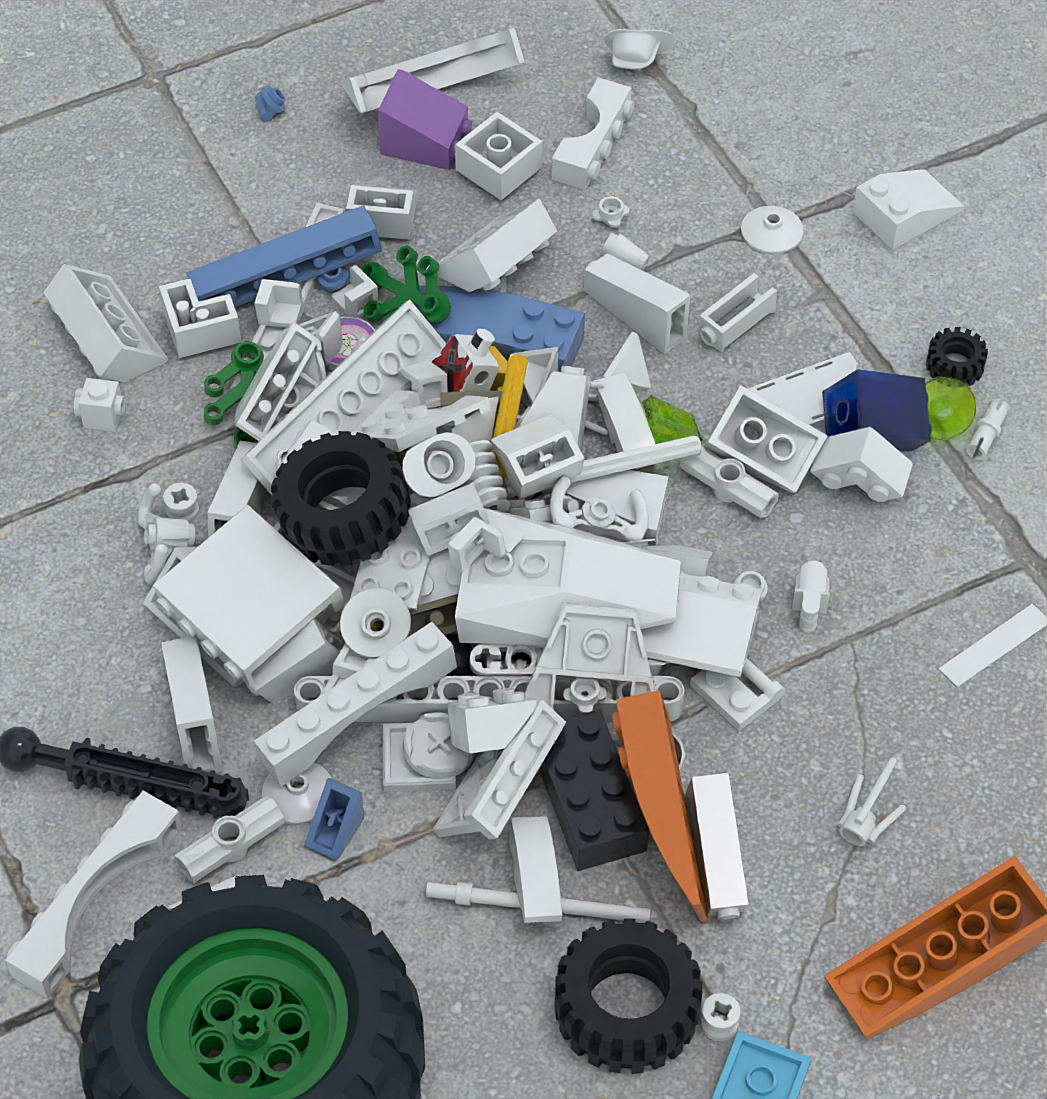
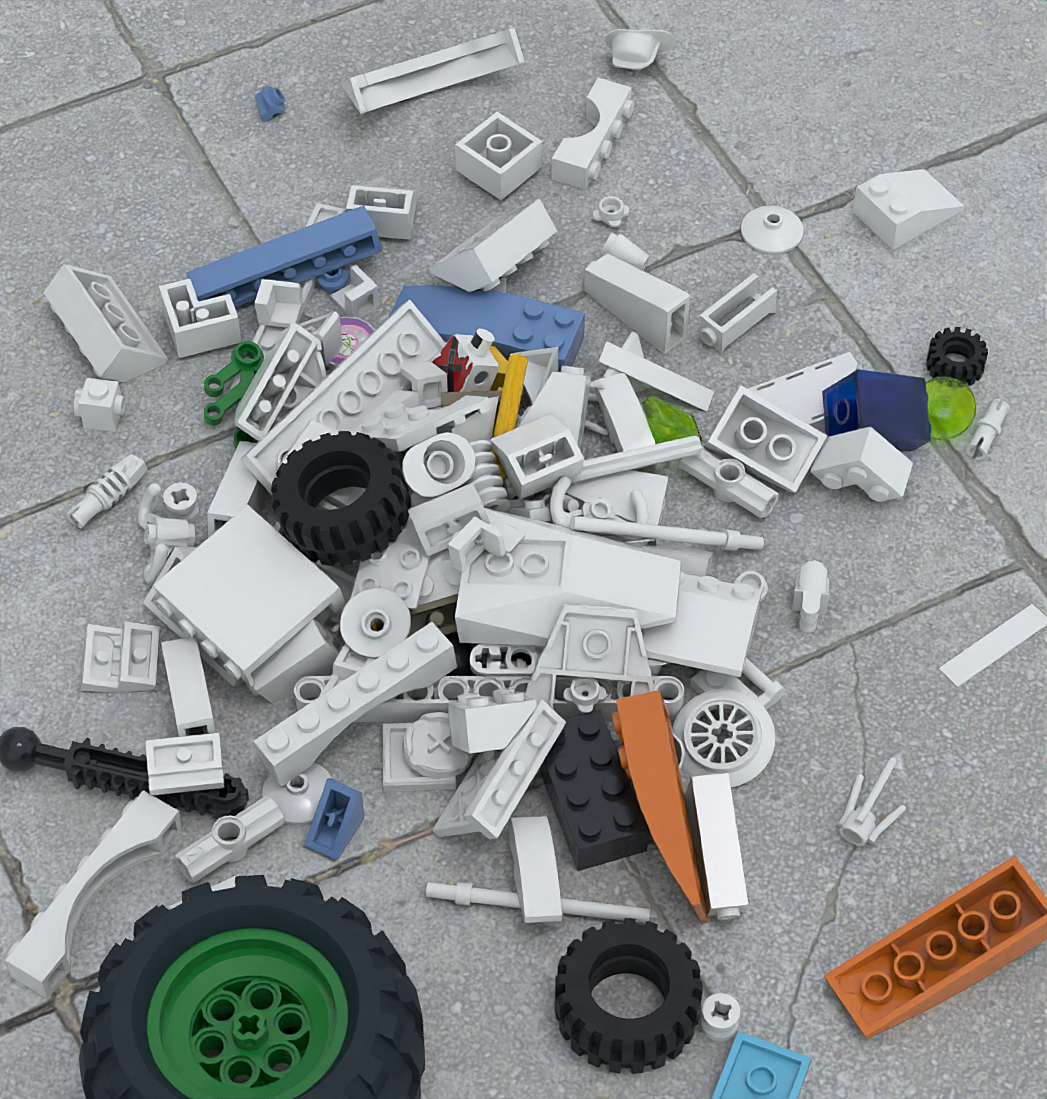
(107, 490): none -> white hinge
(120, 658): none -> white slope
(184, 764): none -> white plate
(420, 122): medium lavender slope -> none
(433, 305): green plant -> none
(656, 376): none -> white sticker
(726, 539): none -> white bar
(757, 754): none -> white piece

